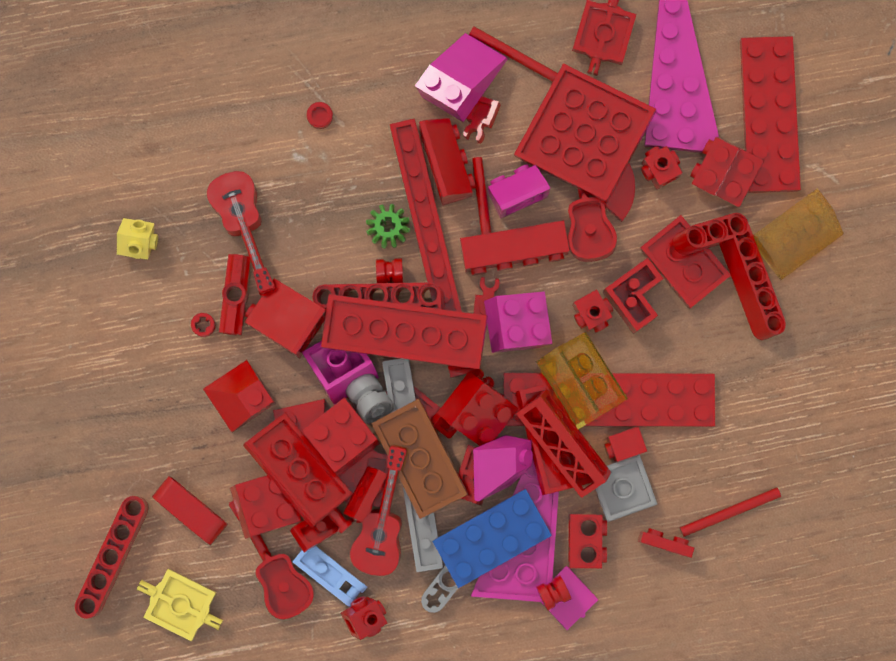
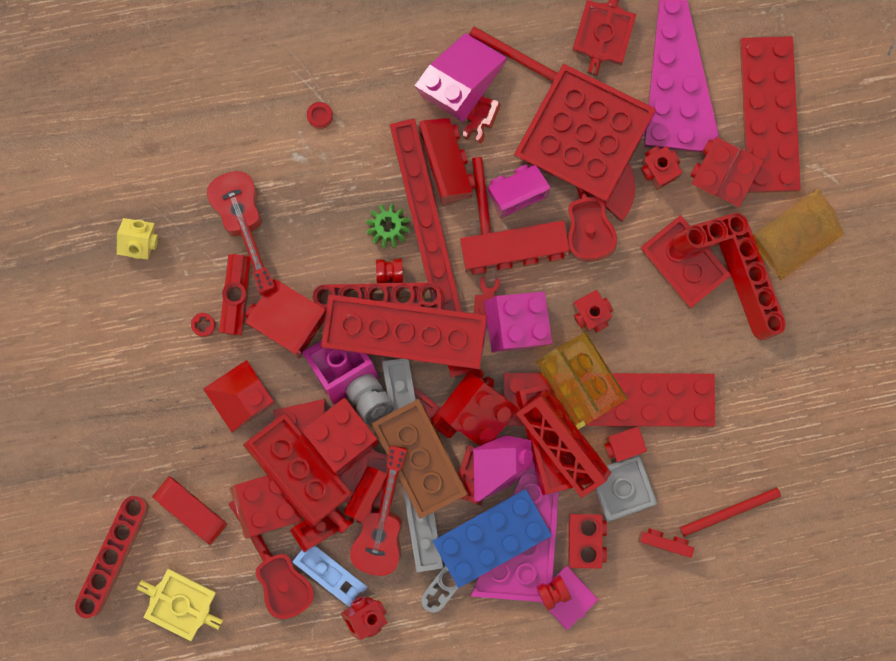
(628, 292): red brick -> none

